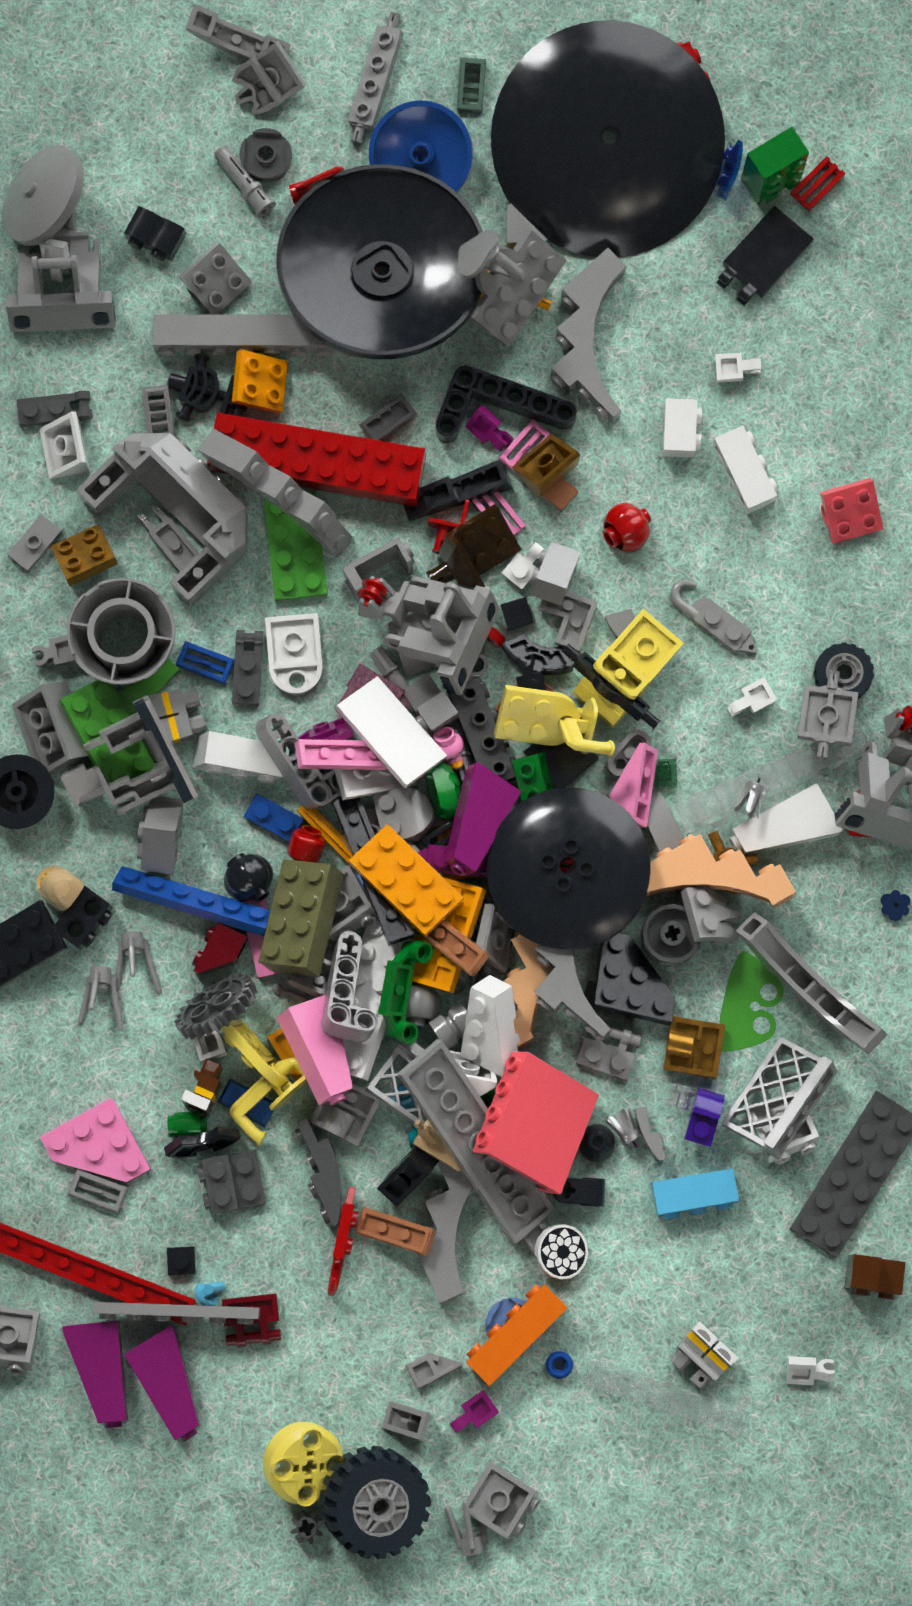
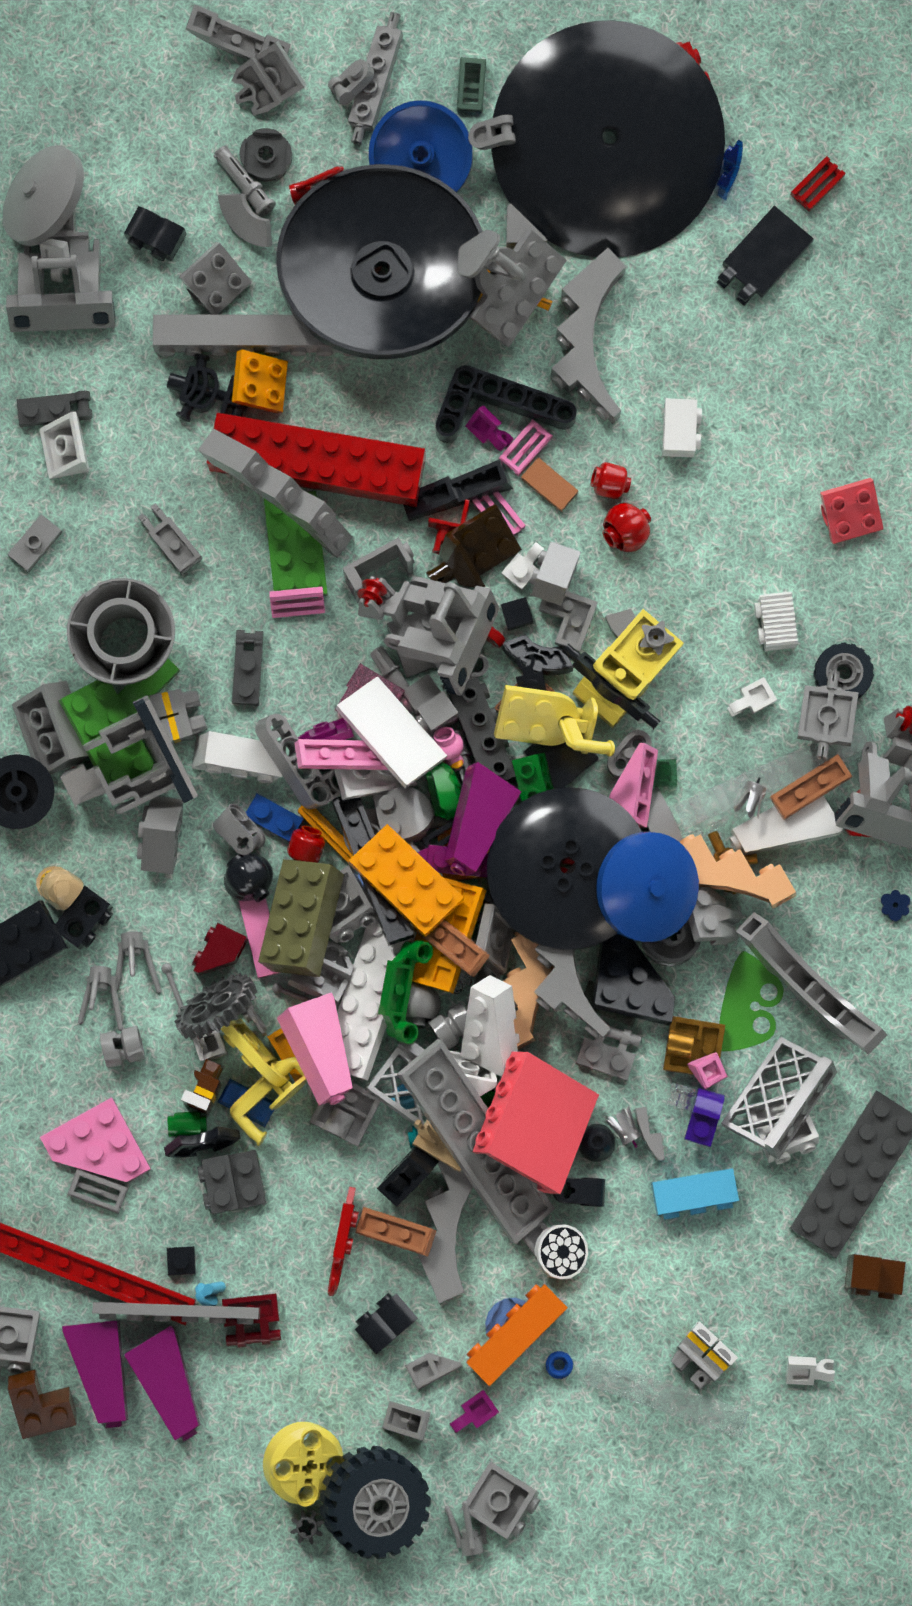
(38, 1411): none -> reddish brown brick
(58, 652): light grey plate -> none
(84, 555): pearl gold plate -> none
(131, 1042): none -> light grey wheel
(156, 391): light grey slope -> none
(167, 968): none -> light grey hinge
(184, 655): blue tile -> none
(188, 493): light grey wedge -> none
(191, 900): blue plate -> none
(238, 830): none -> light grey piece
(244, 221): none -> light grey tile
(250, 1015): none -> light grey piece
(293, 650): white tile -> none
(297, 605): none -> bright pink tile
(327, 1182): dark grey slope -> none
(346, 985): light grey beam -> none
(357, 75): none -> light grey plate
(385, 1322): none -> black brick
(388, 419): dark grey plate -> none
(484, 136): none -> light grey plate
(546, 464): pearl gold slope -> none
(610, 480): none -> red head
(647, 886): none -> blue dish
(663, 637): none -> light grey plate
(708, 1070): none -> bright pink slope
(714, 620): light grey plate -> none
(731, 367): white plate -> none
(745, 469): white brick -> none
(775, 166): green brick -> none
(777, 621): none -> white brick
(810, 787): none -> nougat tile

